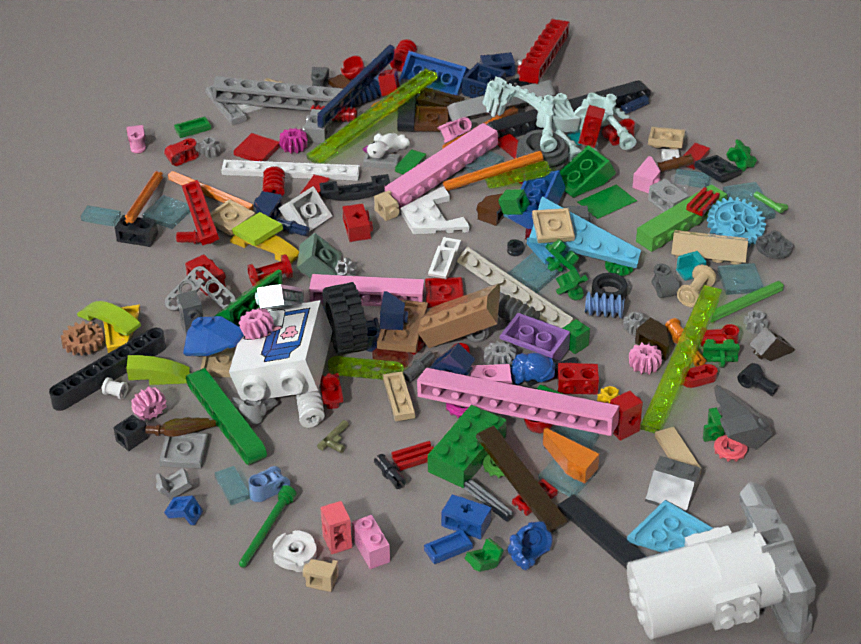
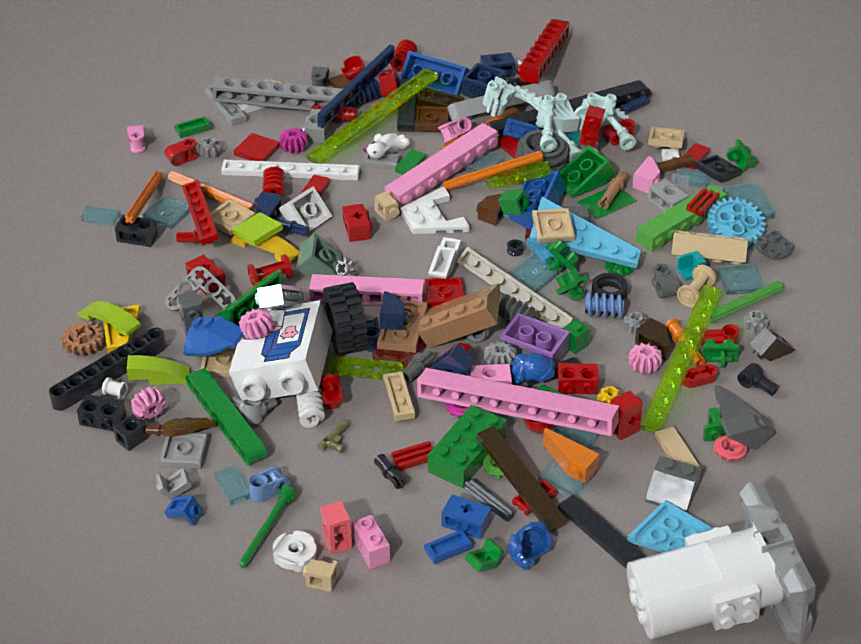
(101, 412): none -> black brick
(354, 191): black slope -> none
(517, 129): none -> blue plate
(615, 185): none -> medium nougat pin
(779, 207): bright green hose -> none

